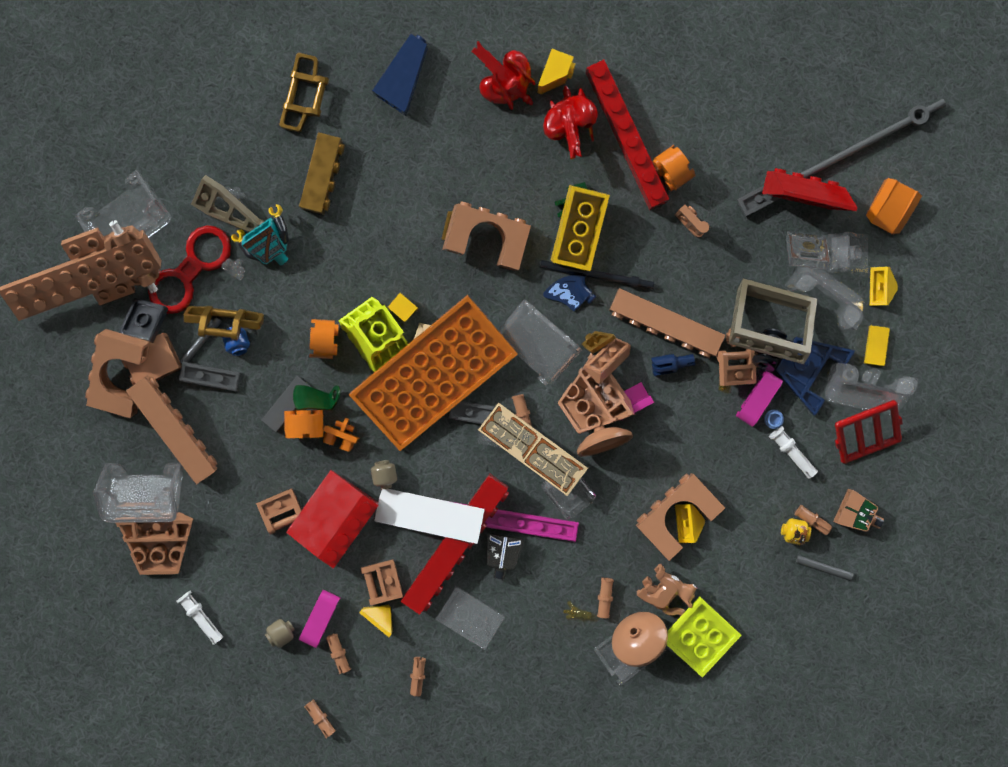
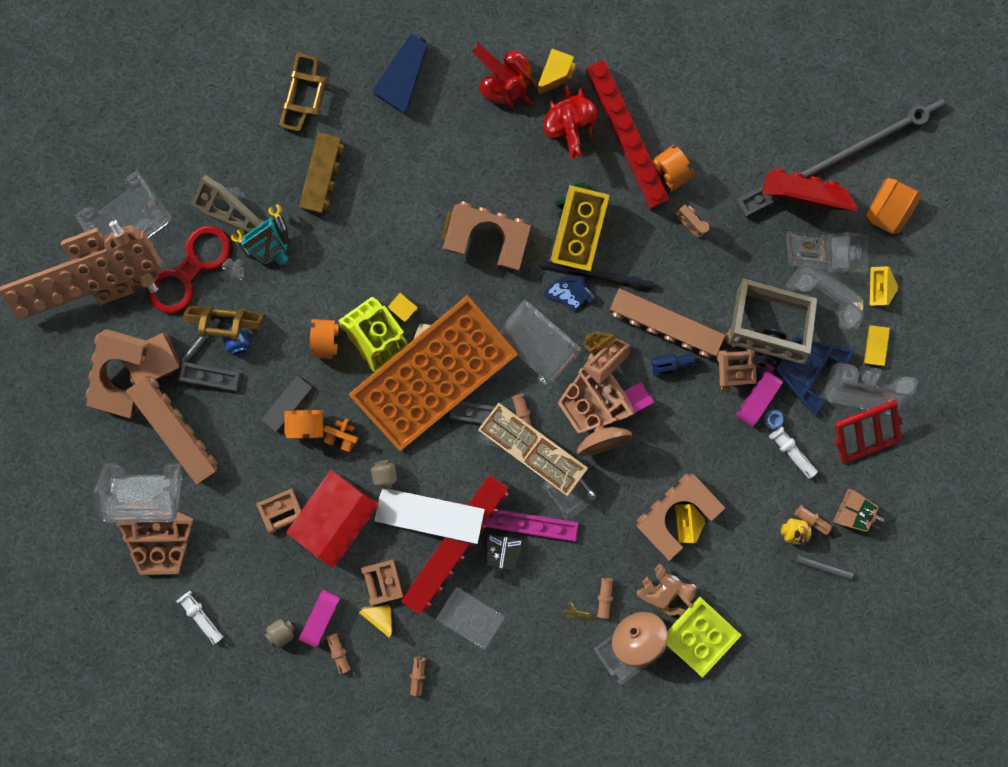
(143, 320): black plate -> none
(311, 398): dark green piece -> none
(319, 718): nougat pin -> none

